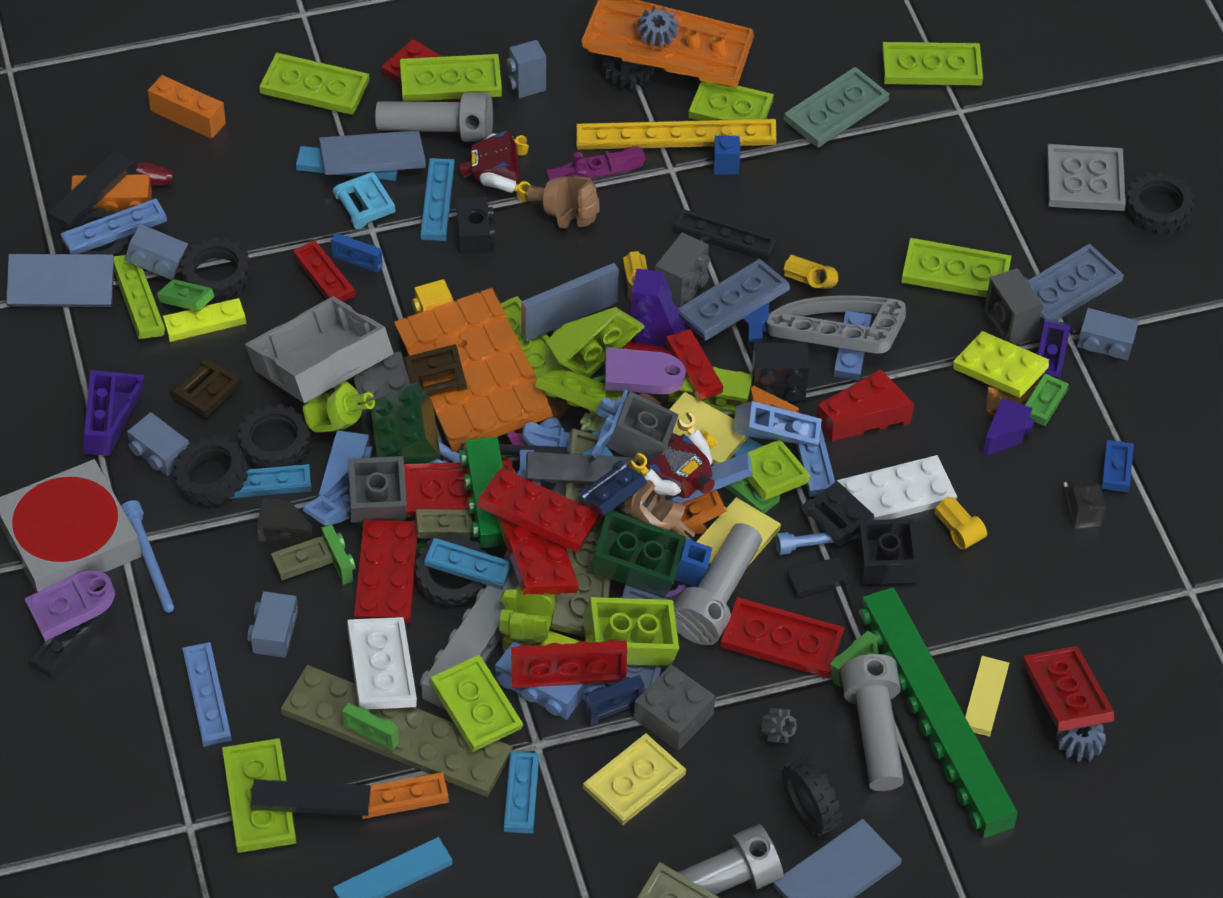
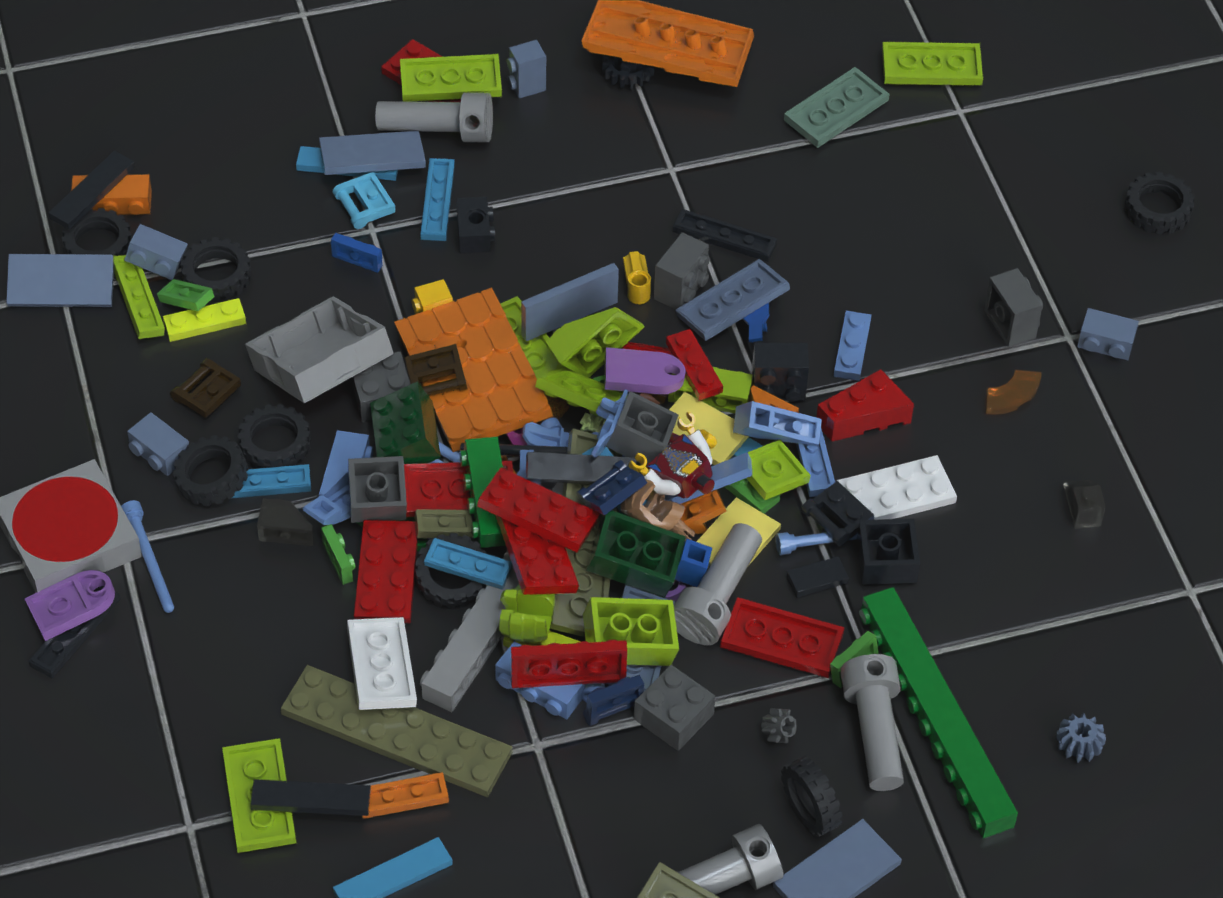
(109, 407): dark purple wedge -> none
(113, 227): medium blue tile -> none
(157, 174): dark red cone -> none
(186, 106): orange brick -> none
(207, 694): medium blue tile -> none
(273, 624): sand blue brick -> none
(301, 558): olive plate -> none
(314, 83): lime plate -> none
(323, 272): red plate -> none
(336, 408): lime piece -> none
(371, 727): bright green plate -> none
(475, 703): lime plate -> none
(496, 163): dark red torso -> none
(521, 792): dark azure tile -> none
(568, 199): medium nougat piece -> none
(608, 164): magenta piece -> none
(634, 779): light yellow tile -> none
(654, 308): dark purple wedge -> none
(657, 27): sand blue gear -> none
(673, 133): yellow tile -> none
(726, 155): blue brick -> none
(729, 103): lime plate -> none
(789, 318): light grey beam -> none
(810, 272): yellow piece -> none
(952, 267): lime plate -> none
(963, 528): yellow piece -> none
(986, 695): light yellow tile -> none
(1001, 364): neon yellow plate -> none
(1008, 426): dark purple slope -> none
(1046, 398): bright green plate -> none
(1054, 345): dark purple slope -> none
(1068, 688): red plate -> none
(1074, 282): sand blue tile -> none
(1085, 177): light grey plate -> none
(1117, 466): blue plate -> none

